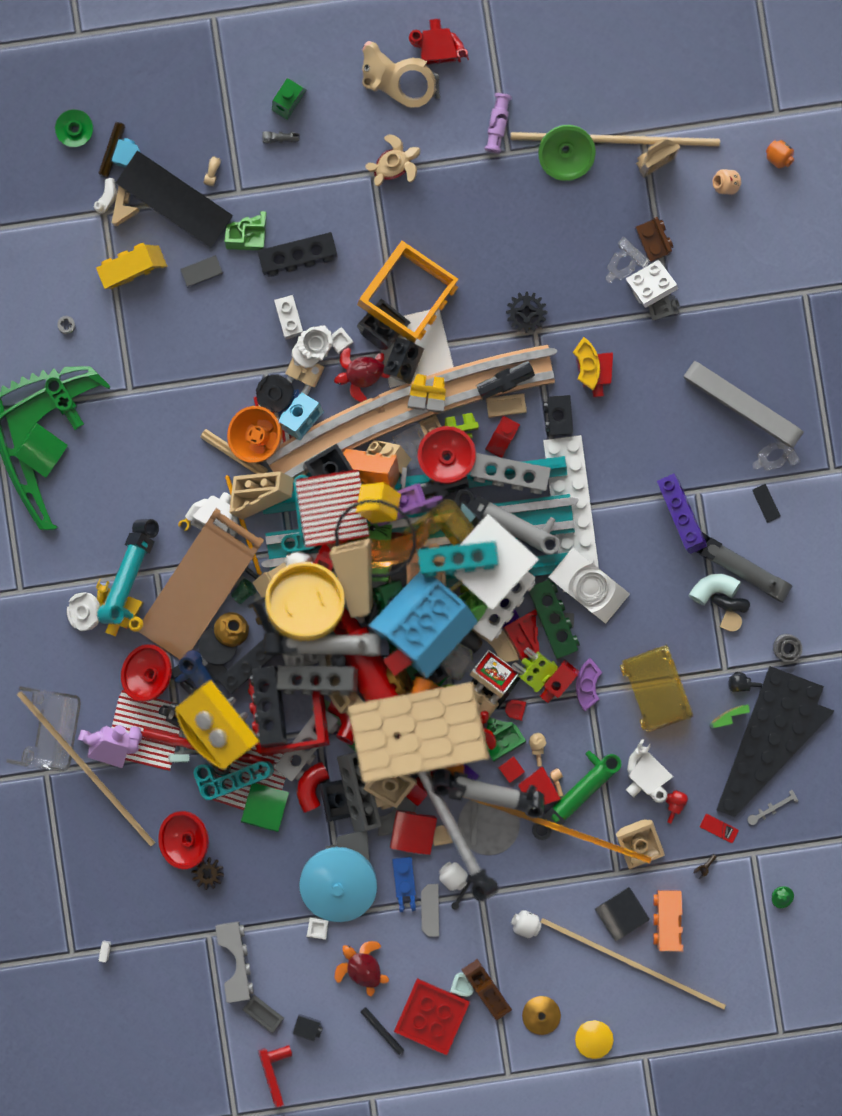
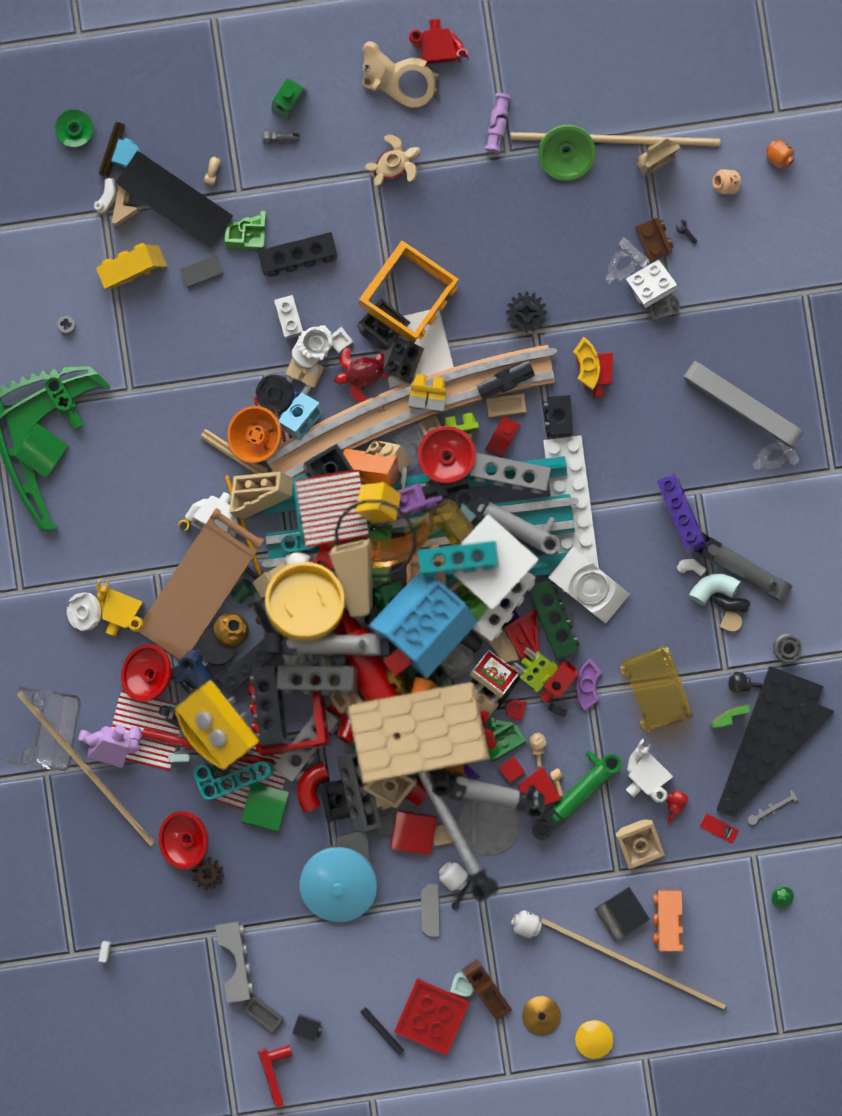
(138, 545): teal piece -> none
(317, 928): white tile -> none
(361, 967): animal -> none
(404, 881): blue hinge -> none
(557, 709): none -> black tile
(572, 832): light orange piece -> none
(684, 230): none -> black hand
(690, 564): none -> white arm
(704, 868): dark brown hand -> none
(766, 503): black sticker -> none

